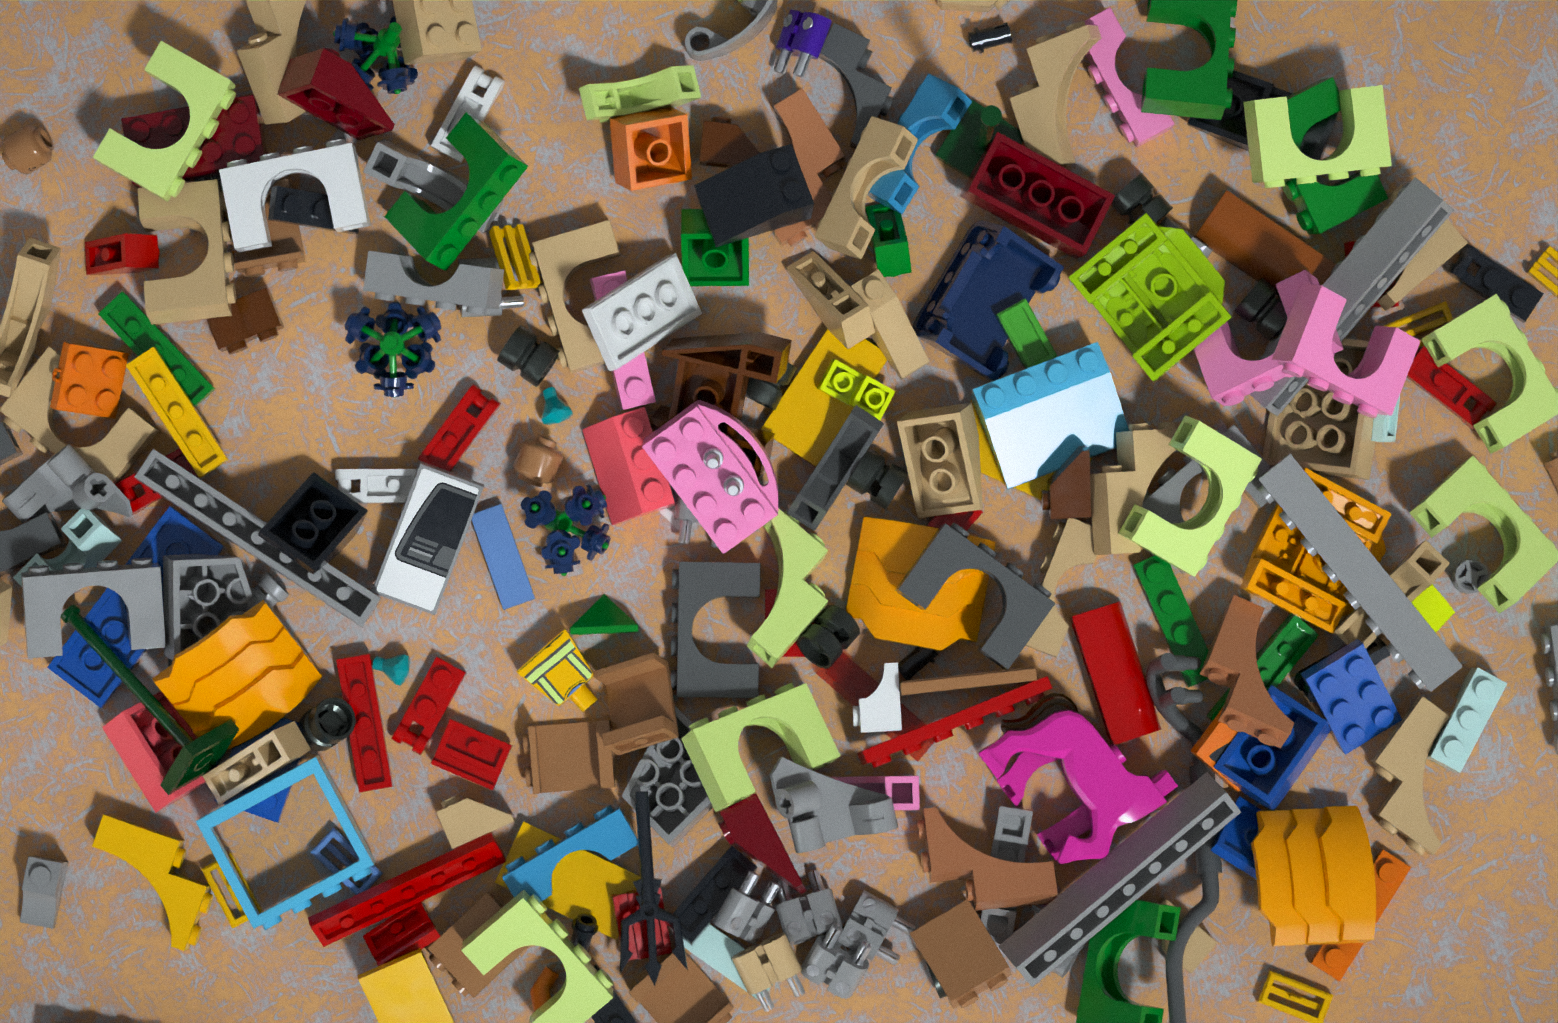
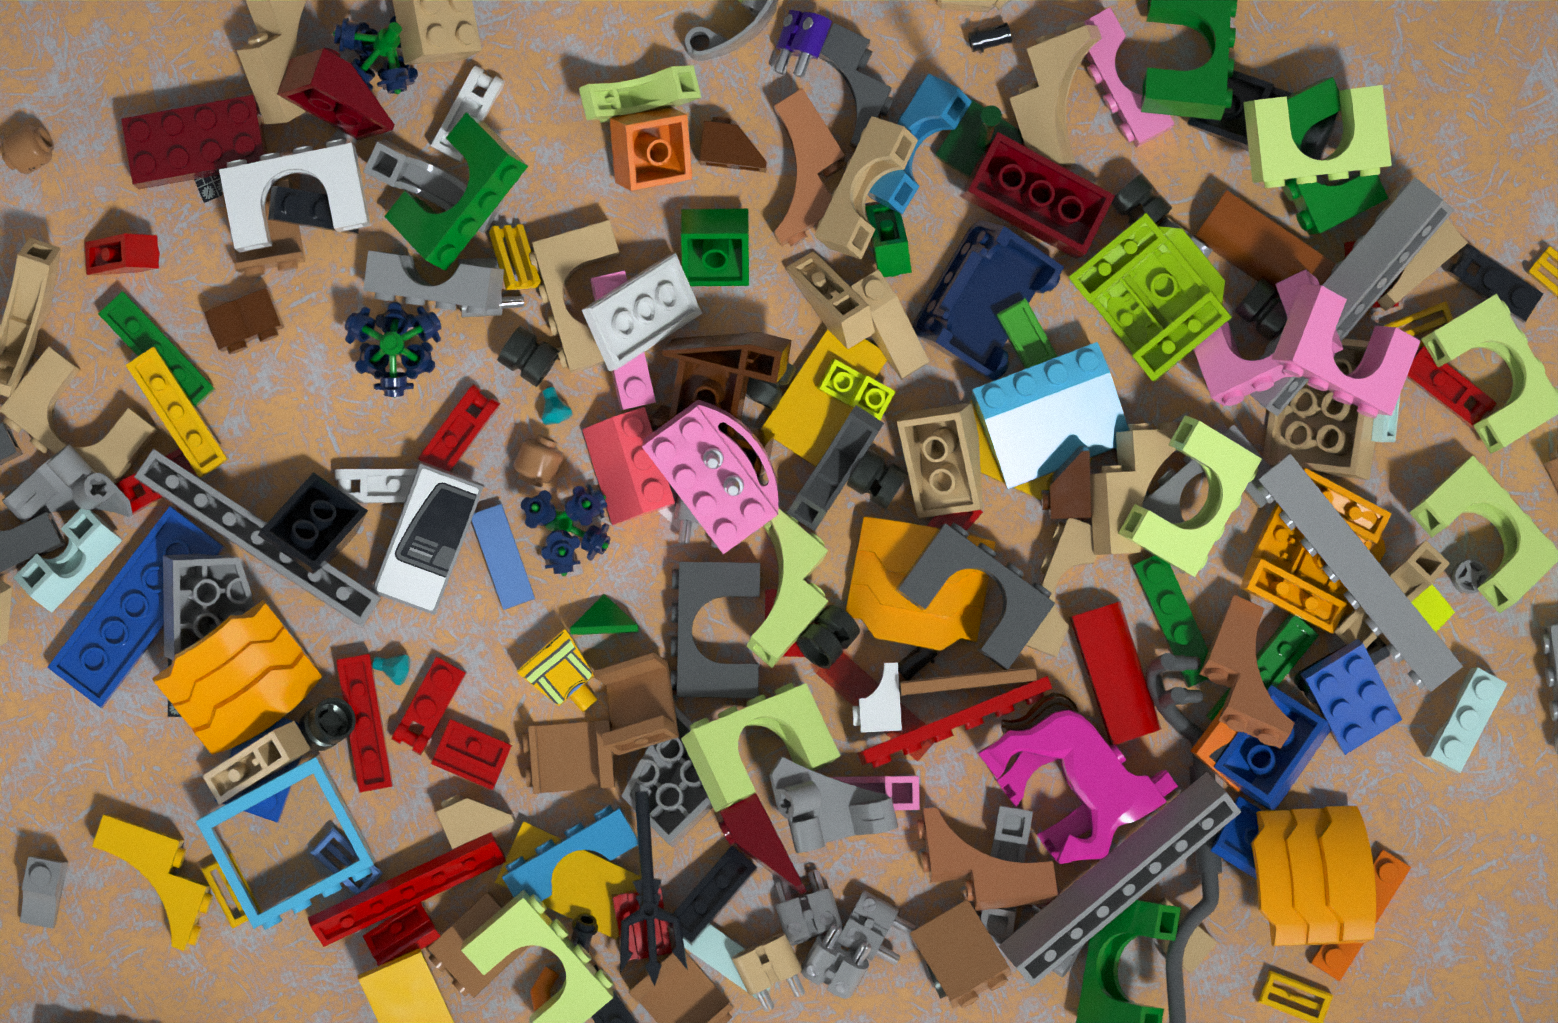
(48, 591): light grey arch -> none
(89, 380): orange plate -> none
(149, 750): coral slope -> none
(162, 169): yellowish green arch -> none
(196, 755): dark green tile -> none
(207, 289): tan arch -> none
(268, 590): light grey wheel -> none
(745, 914): light grey piece -> none
(755, 196): black slope -> none
(1404, 759): tan arch -> none

